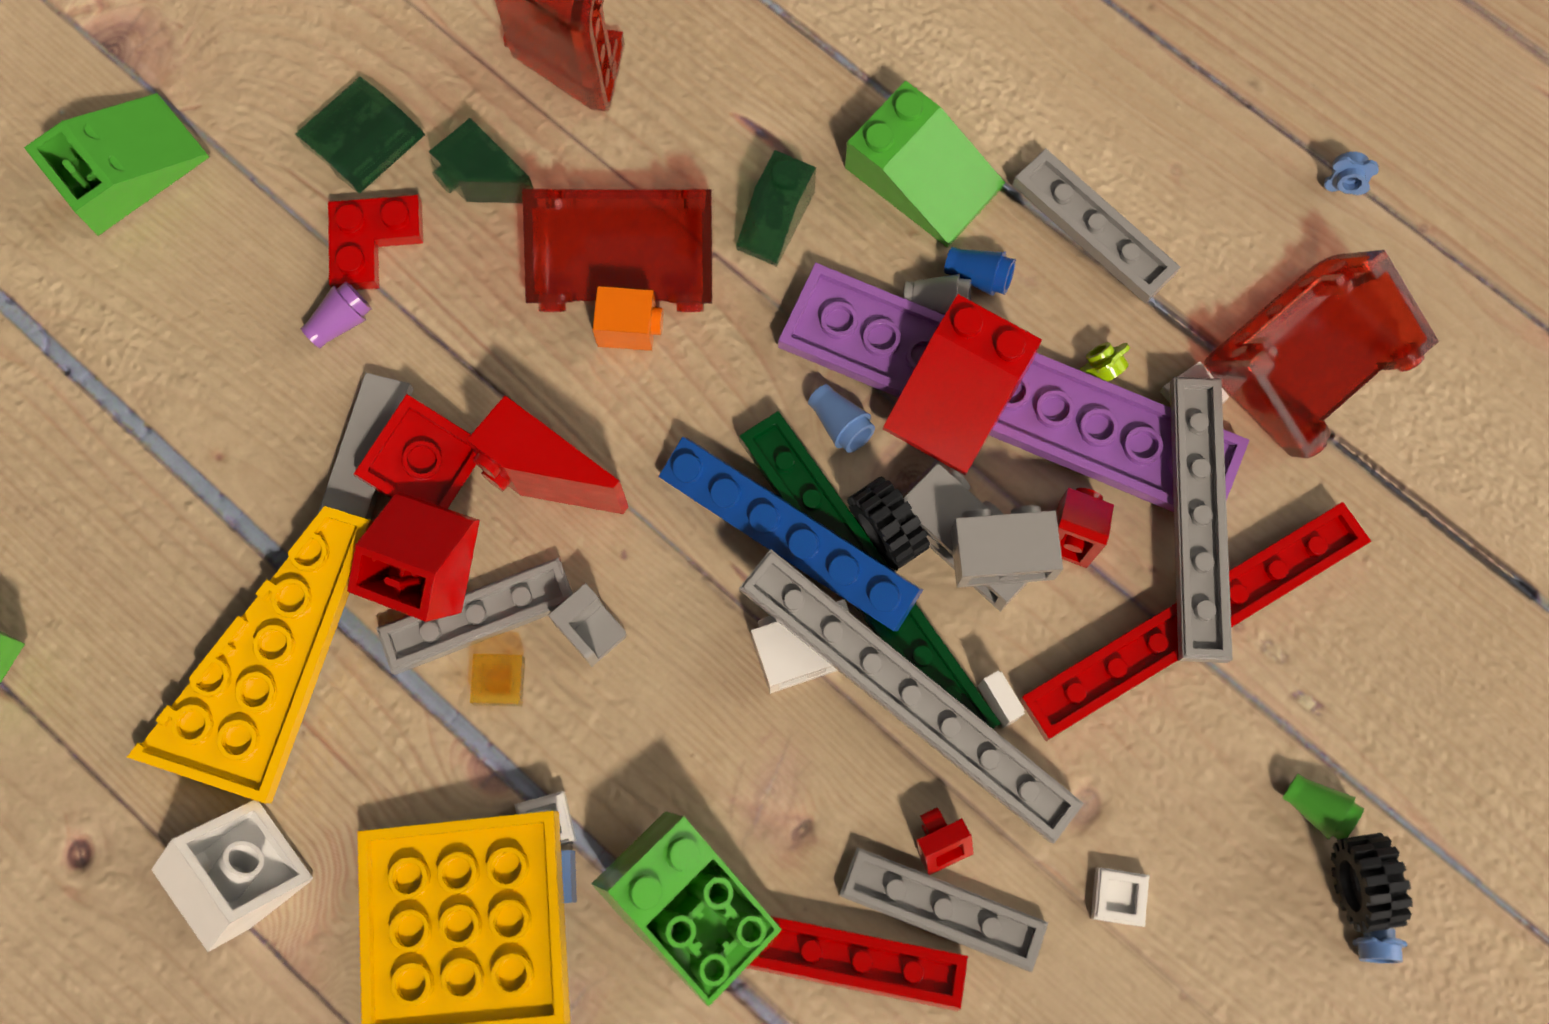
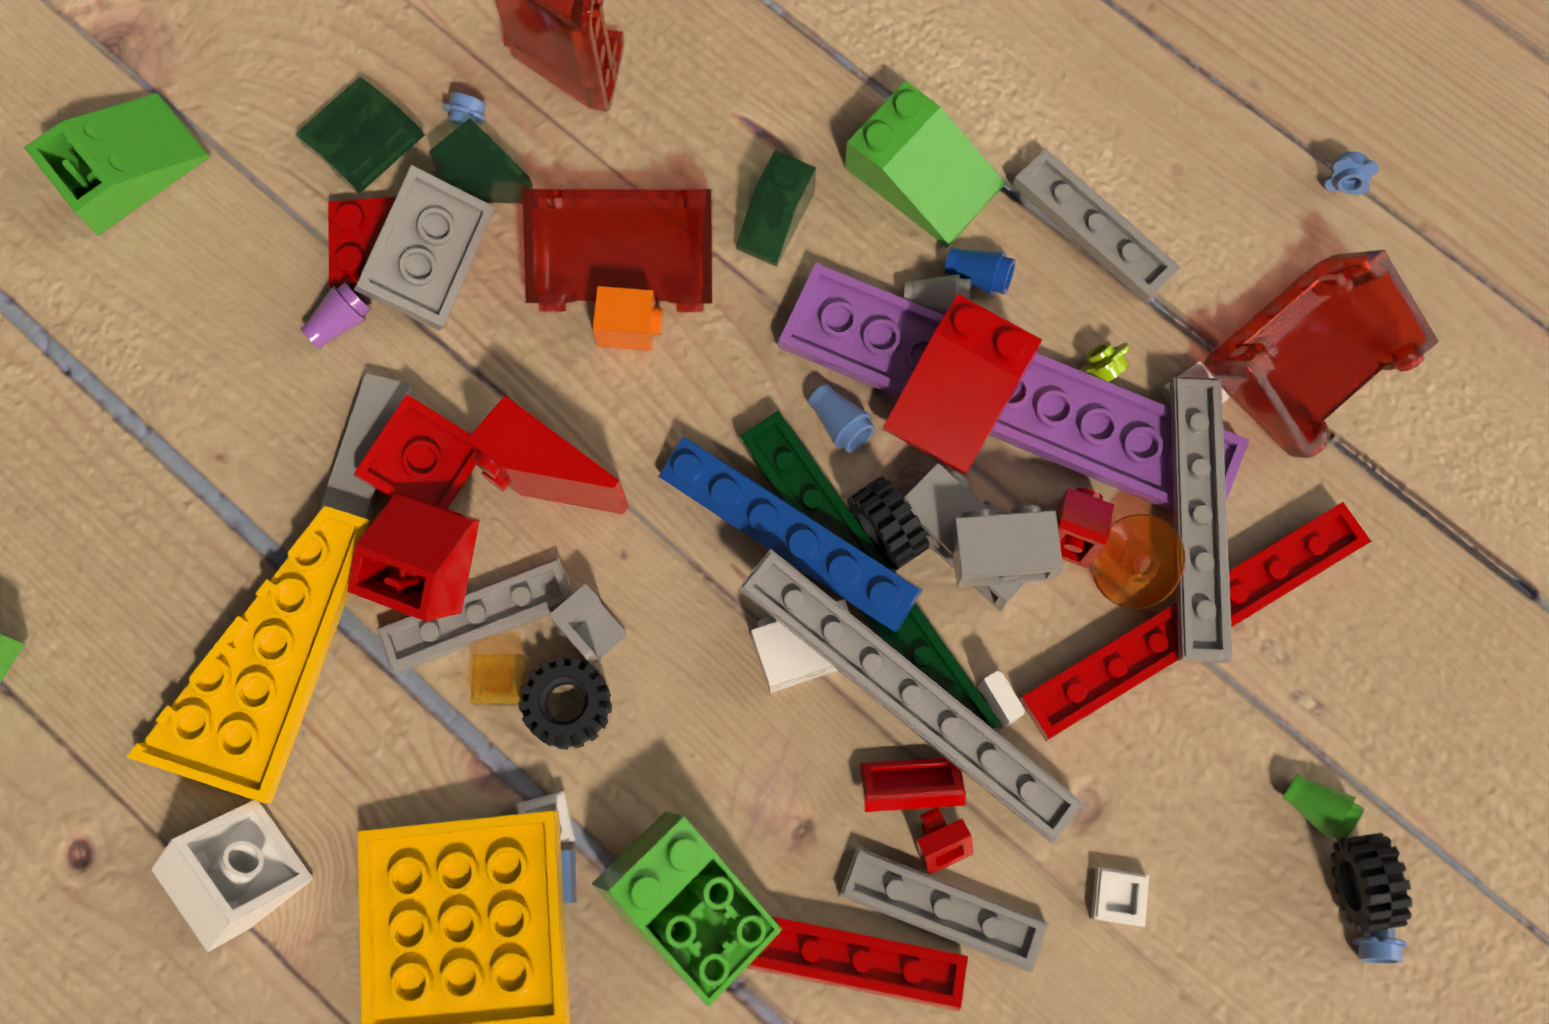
(424, 248): none -> light grey plate
(465, 107): none -> medium blue plate
(537, 692): none -> black tyre
(911, 785): none -> red tile
(1130, 542): none -> clear orange dish

